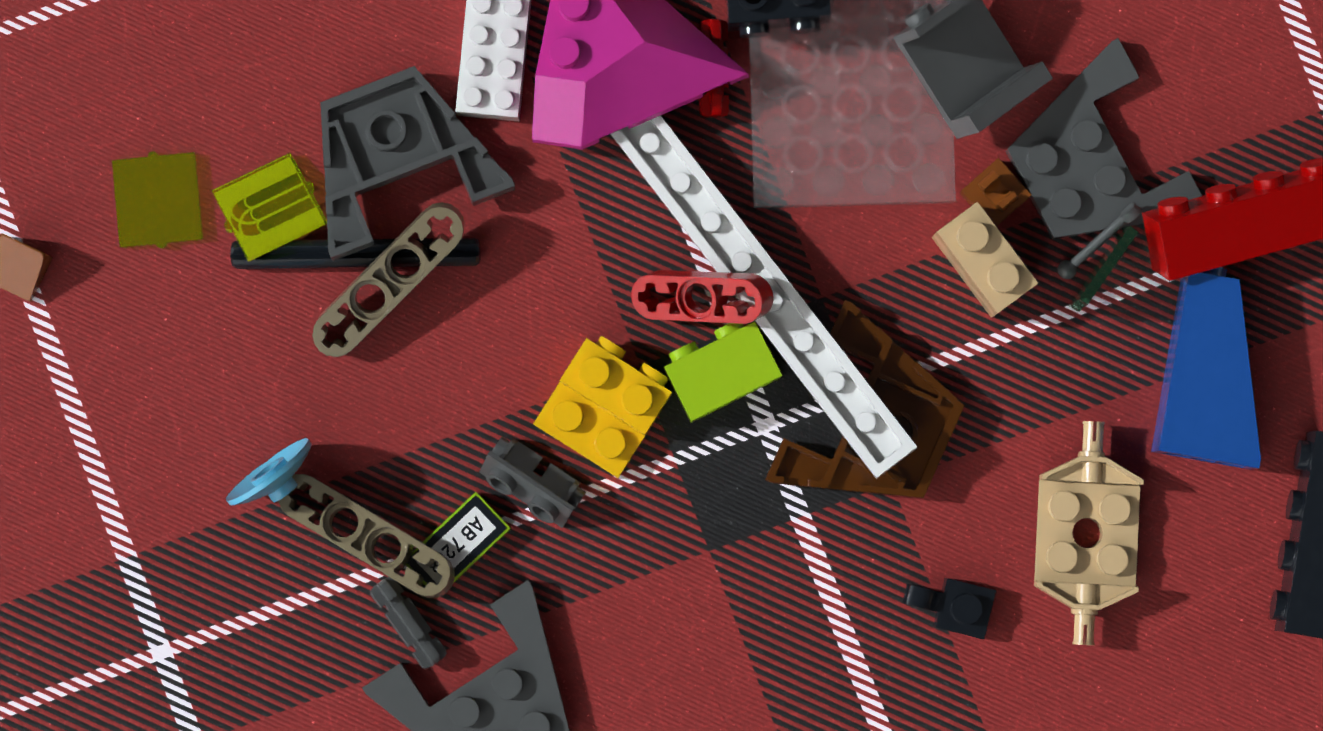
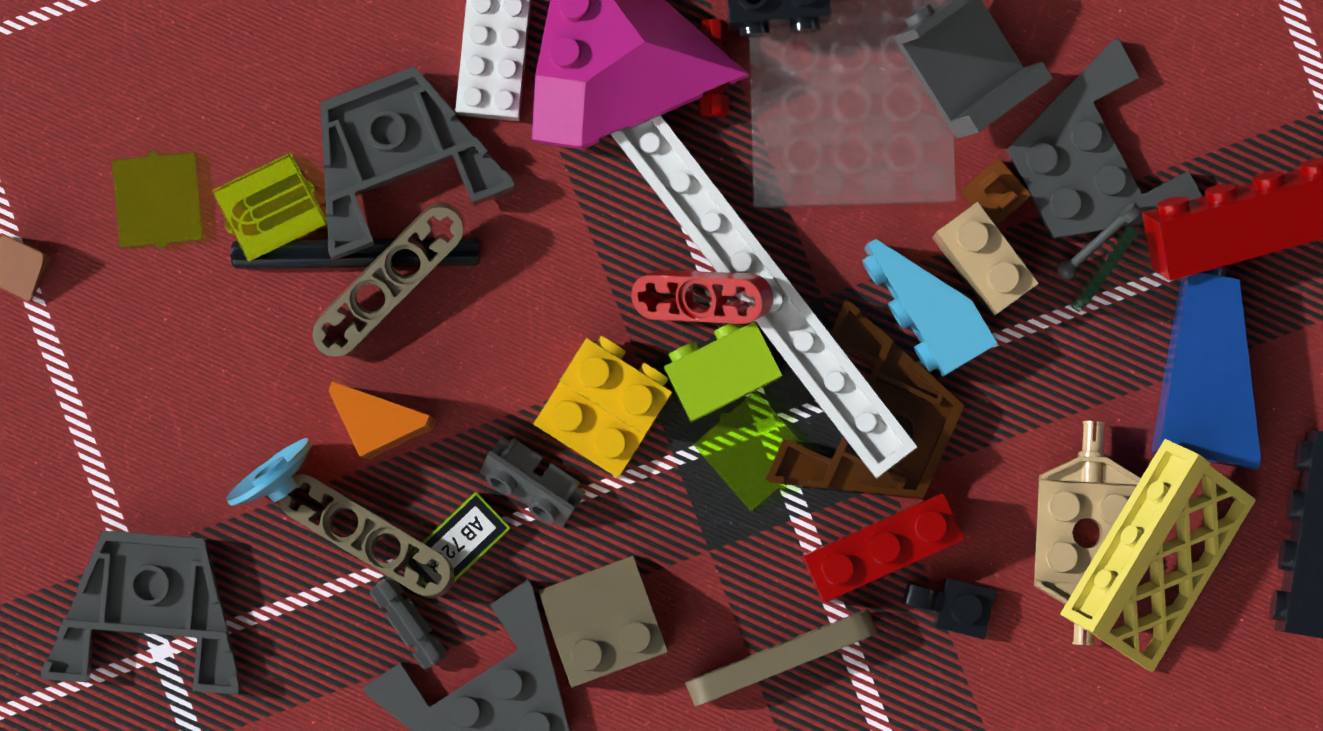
(151, 589): none -> dark grey wing
(375, 422): none -> orange slope
(602, 621): none -> dark tan slope
(745, 447): none -> clear neon green piece
(781, 657): none -> dark tan beam
(882, 547): none -> red brick
(939, 315): none -> medium azure slope
(1138, 543): none -> light yellow fence

